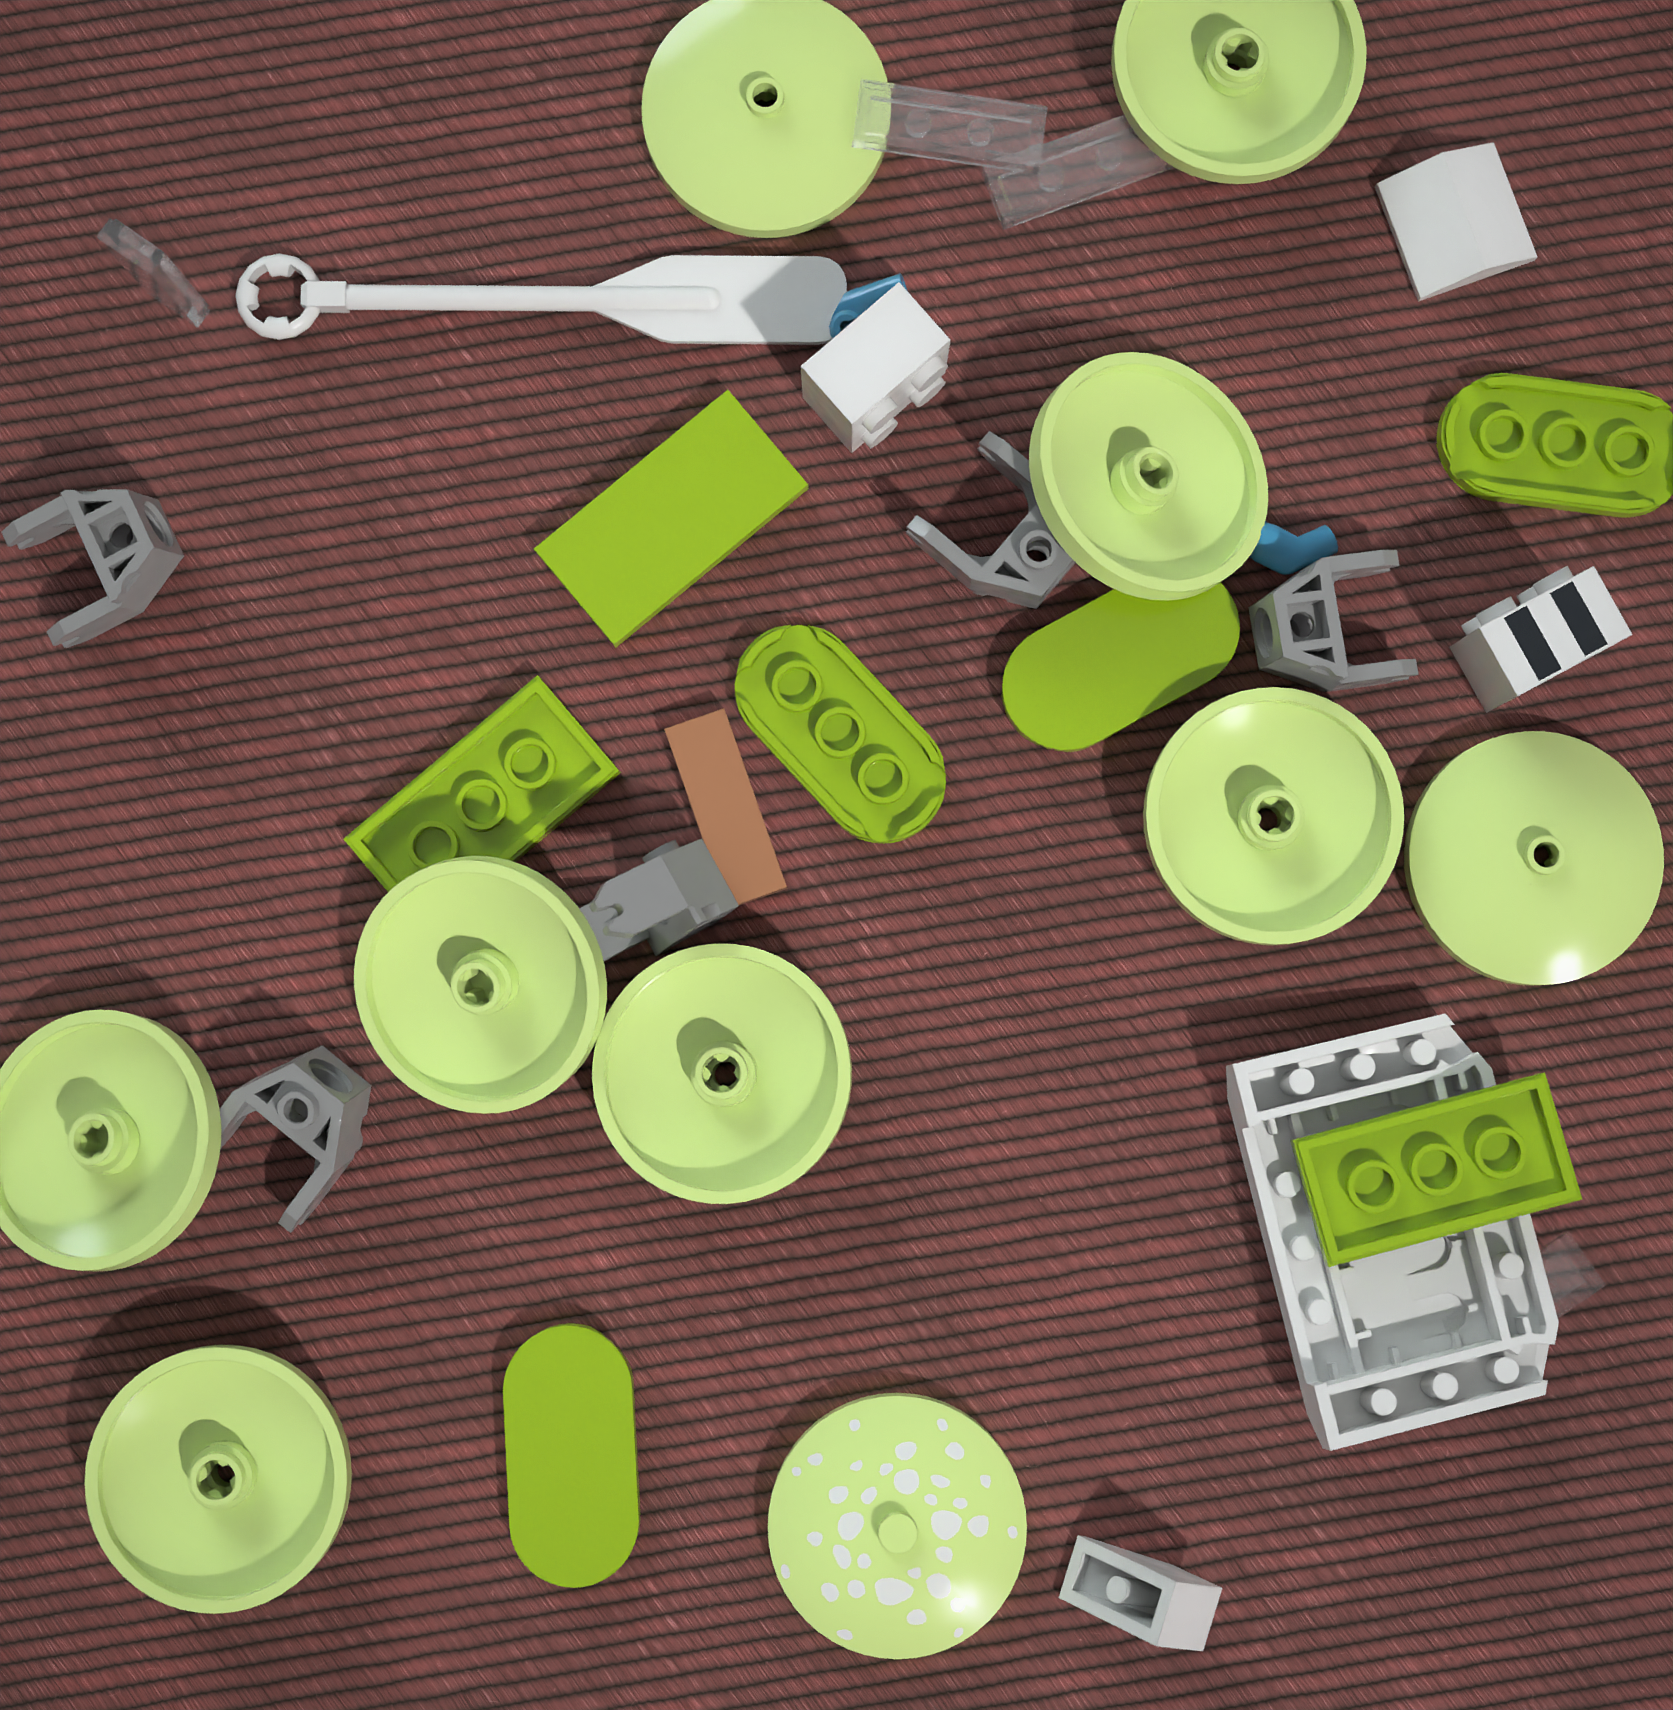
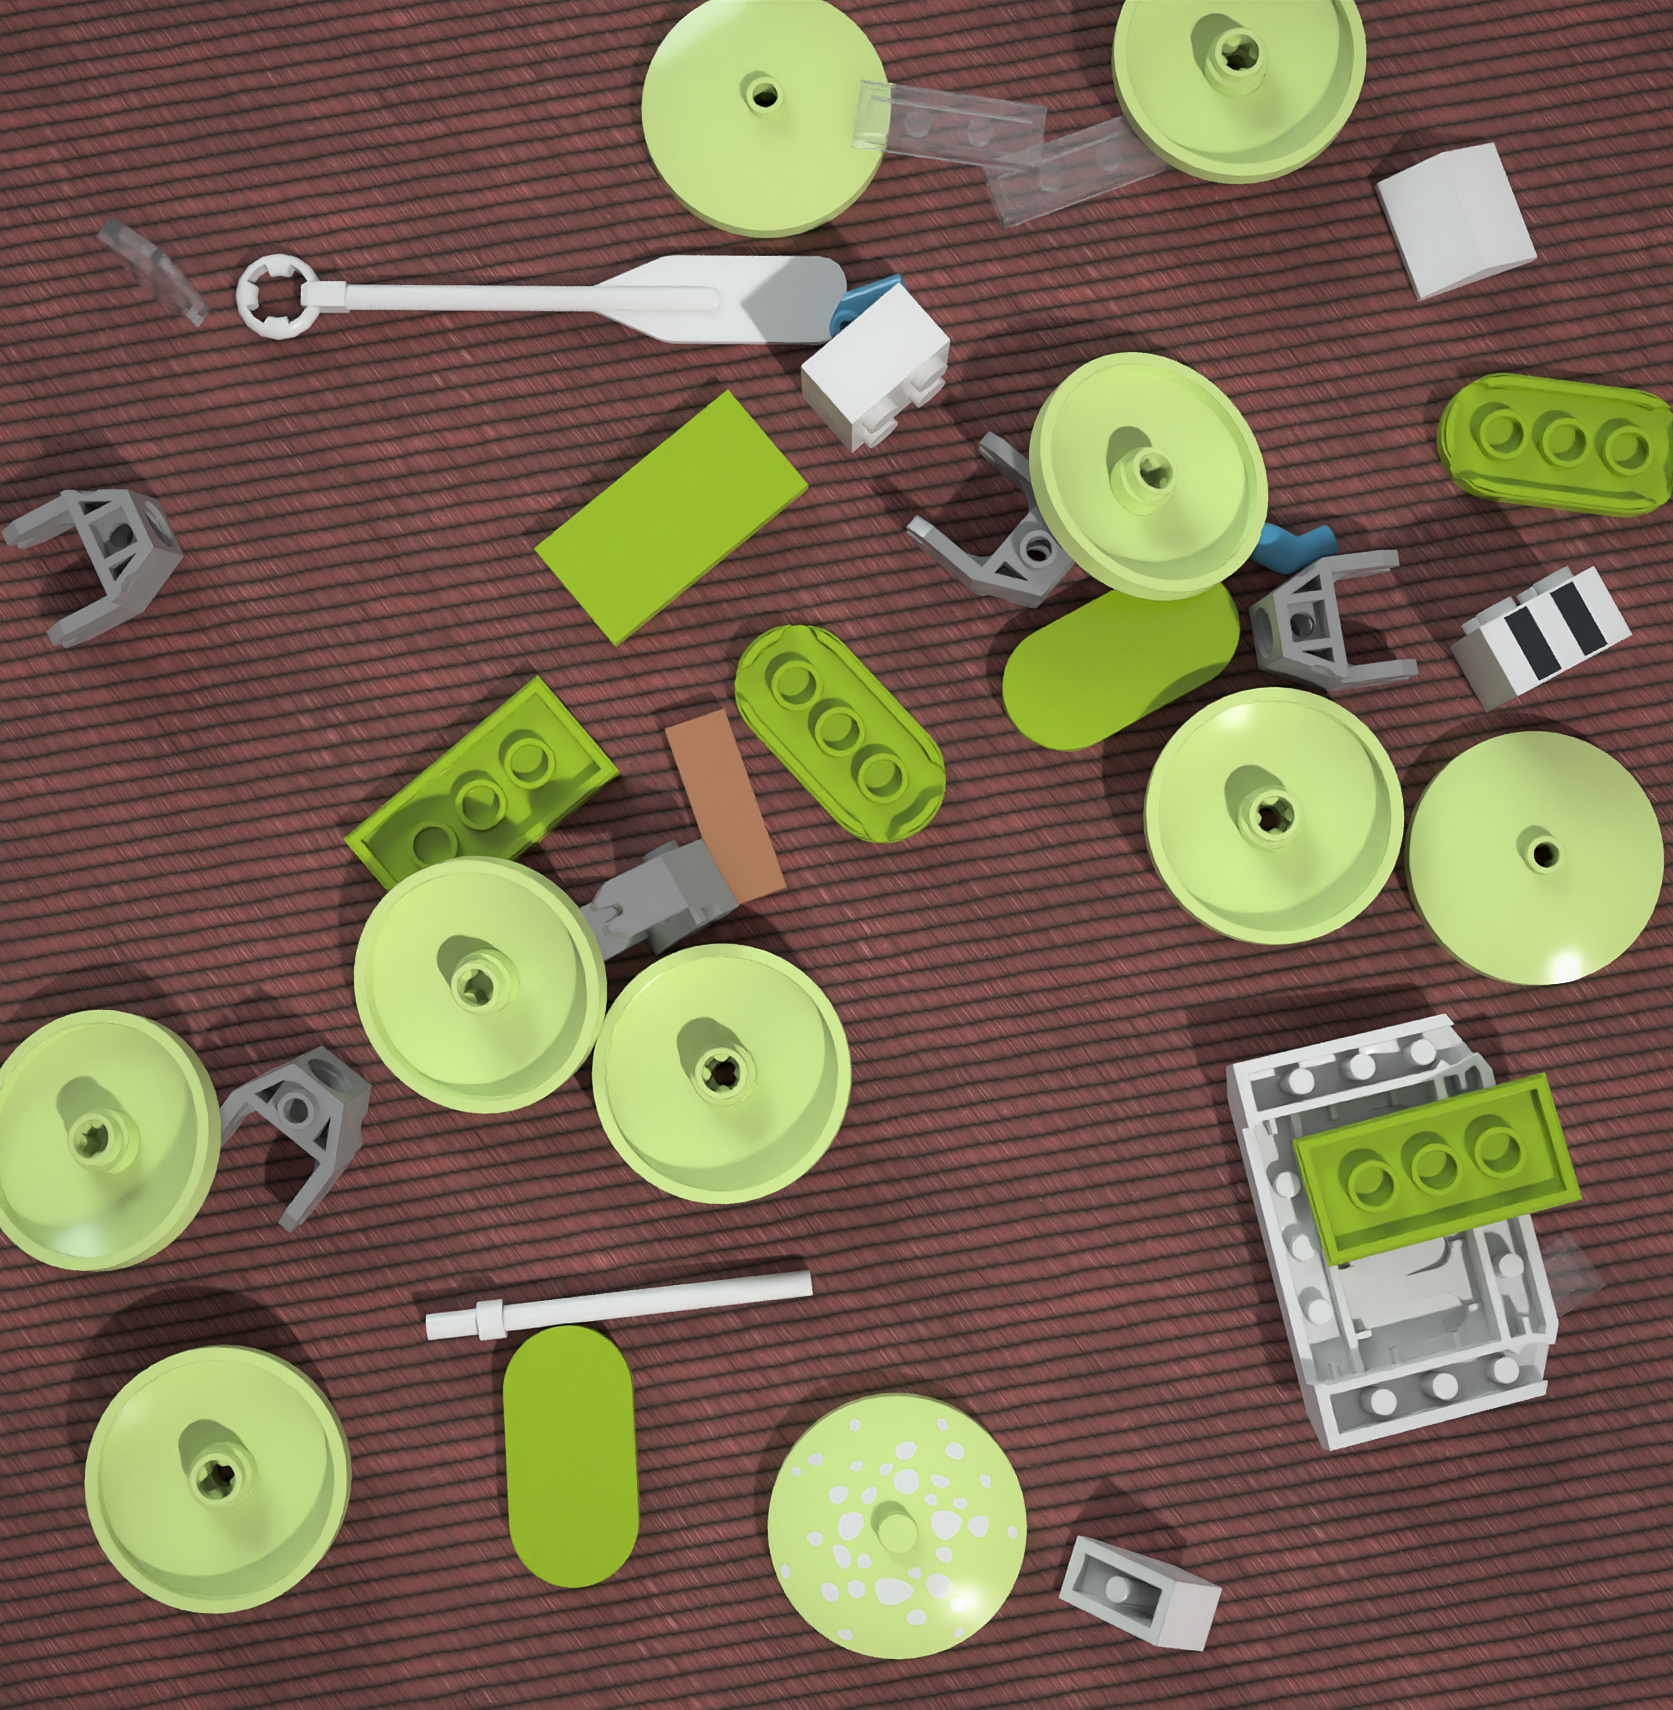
(494, 1319): none -> white bar

